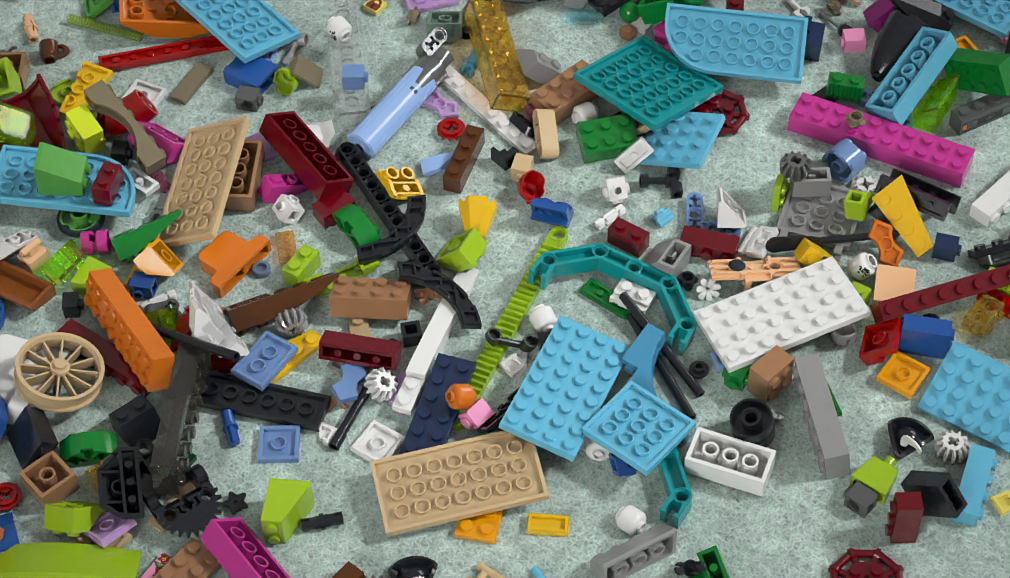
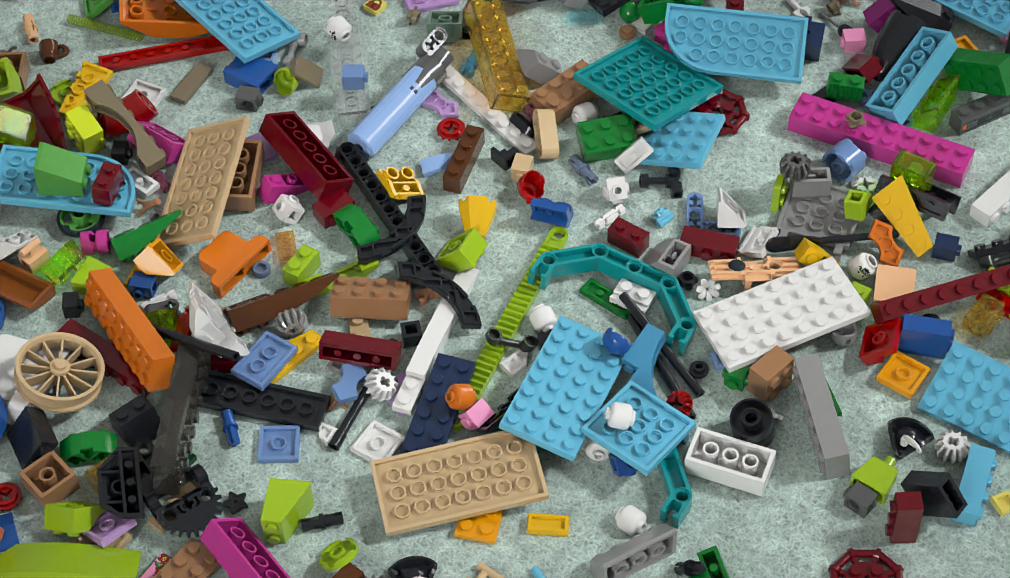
(147, 205): none -> nougat bar
(338, 554): none -> lime tile
(583, 169): none -> sand blue pin
(615, 342): none -> blue hair
(620, 415): none -> white head
(683, 398): none -> red gear
(864, 66): none -> dark red brick
(914, 169): none -> clear neon green slope

